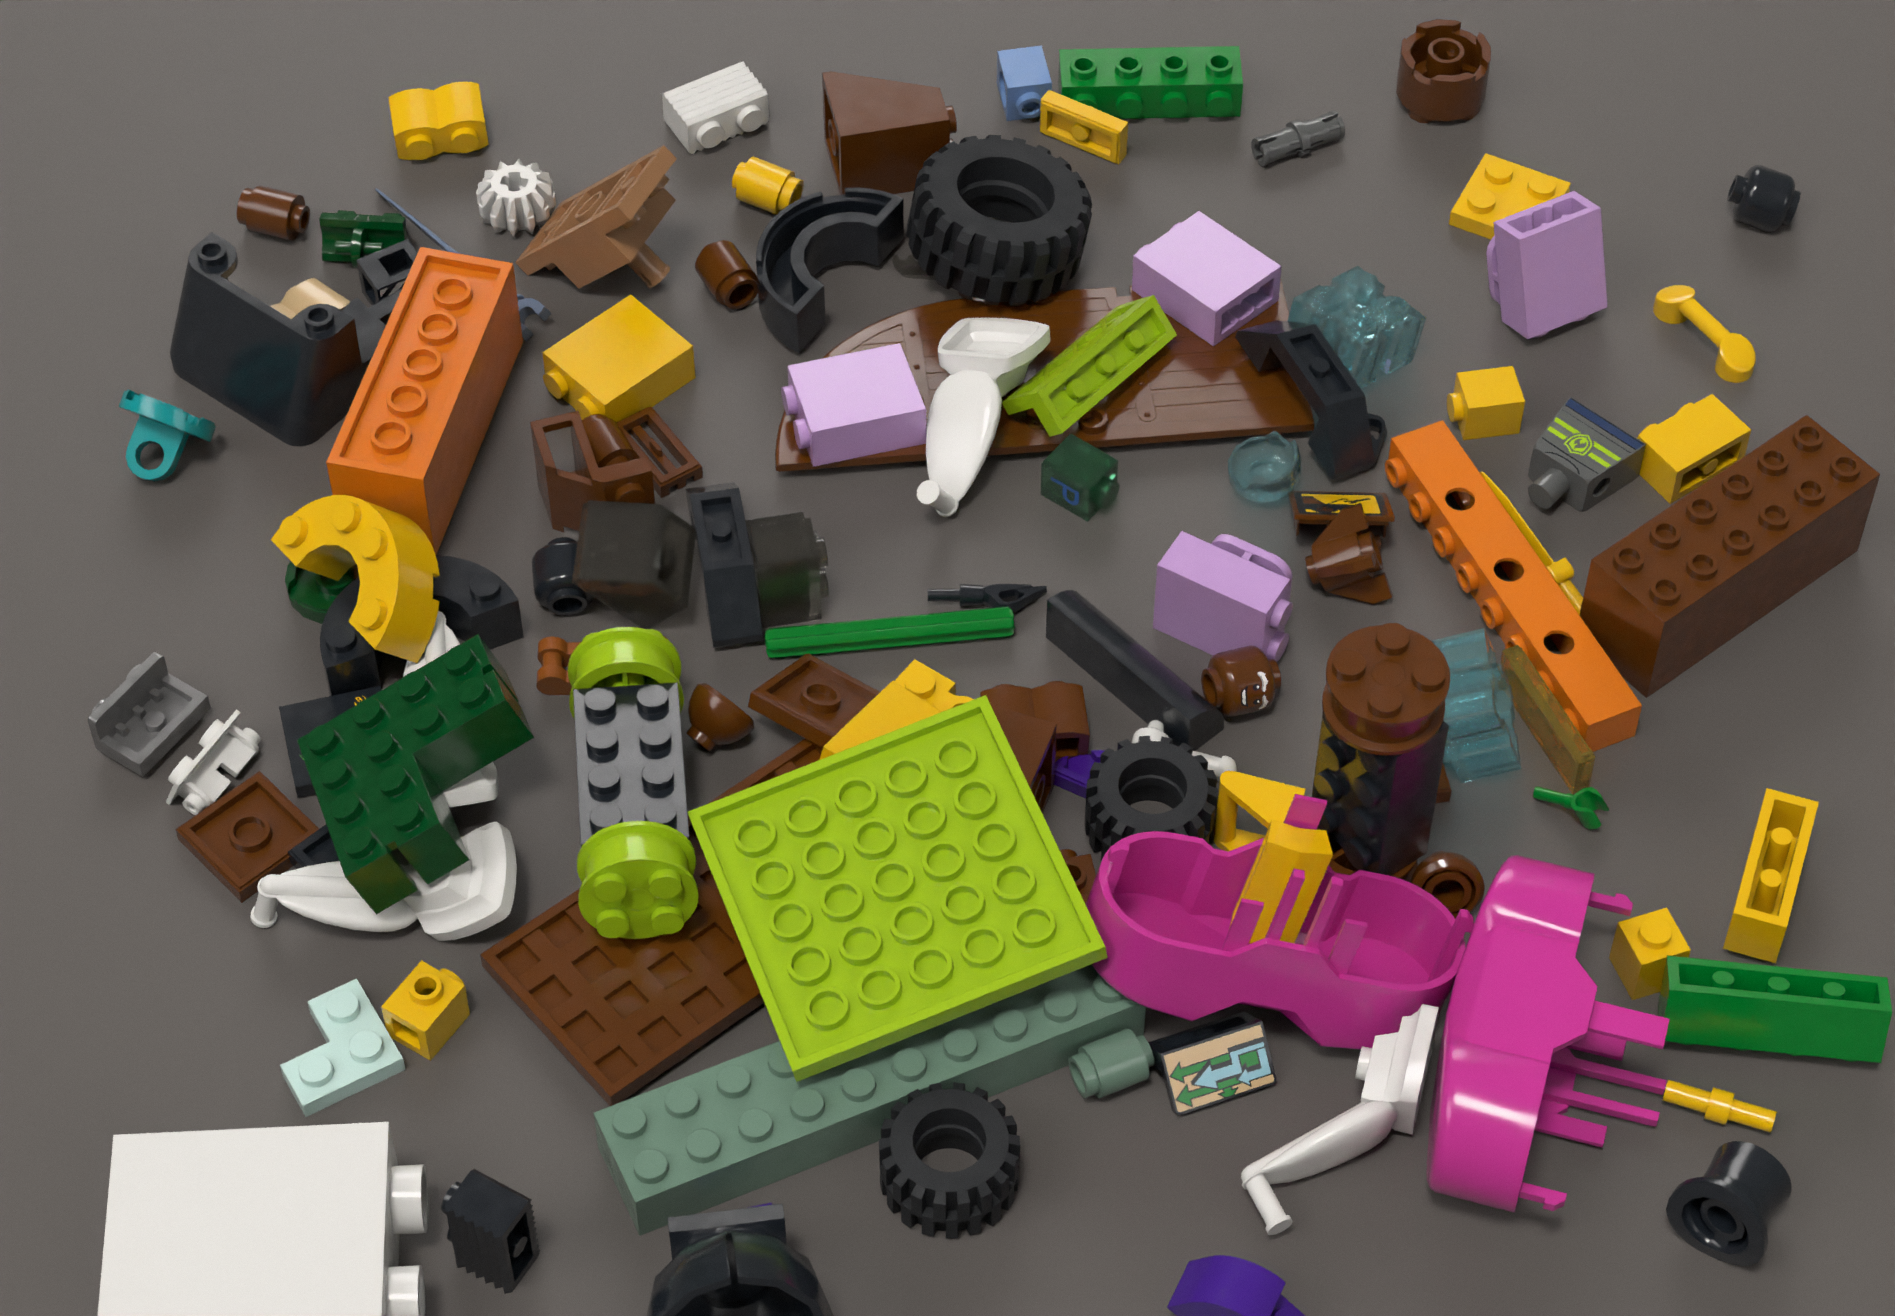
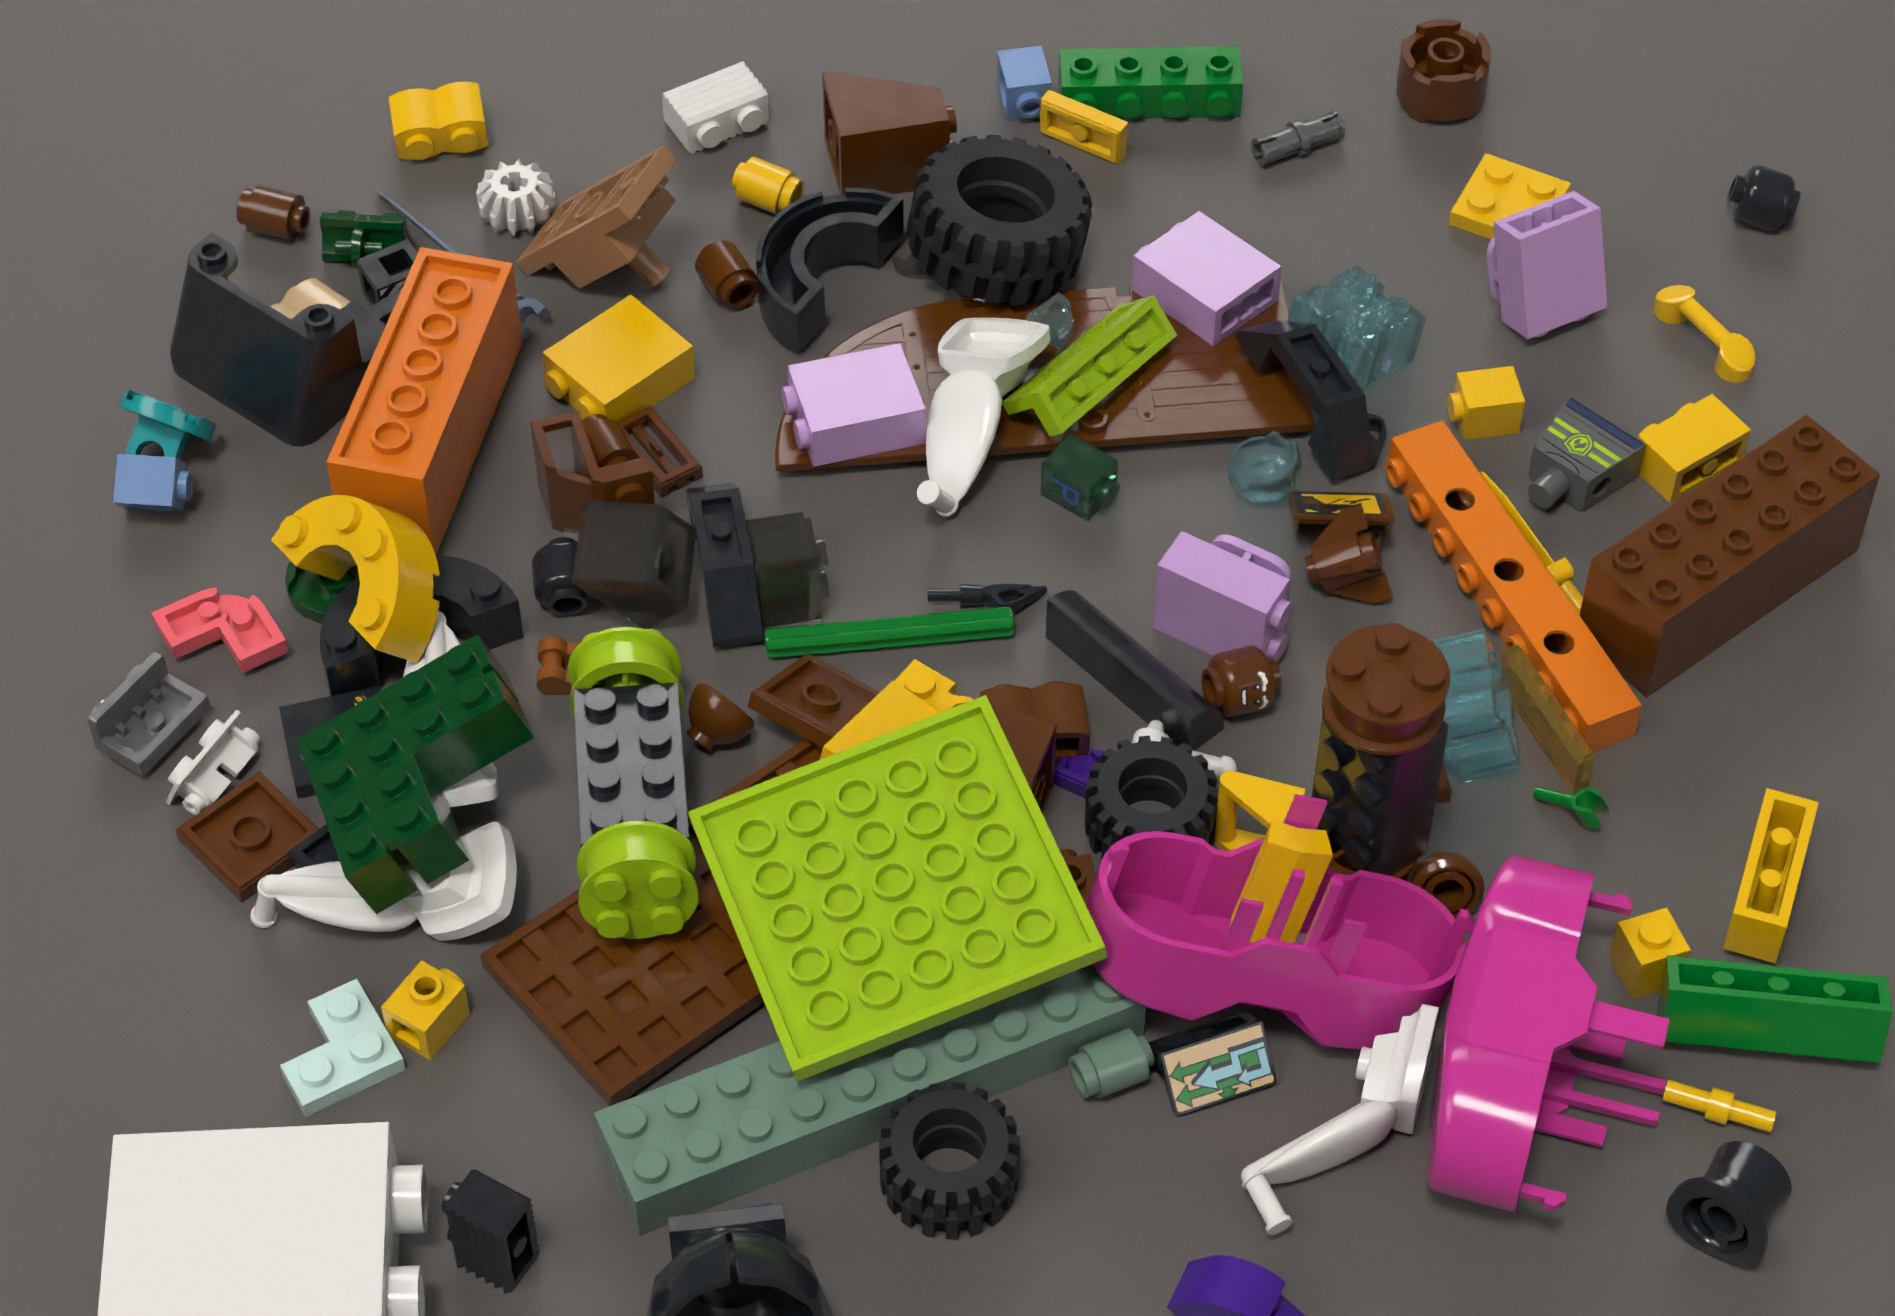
(152, 483): none -> medium blue brick
(208, 617): none -> coral plate
(1058, 315): none -> clear light blue tile

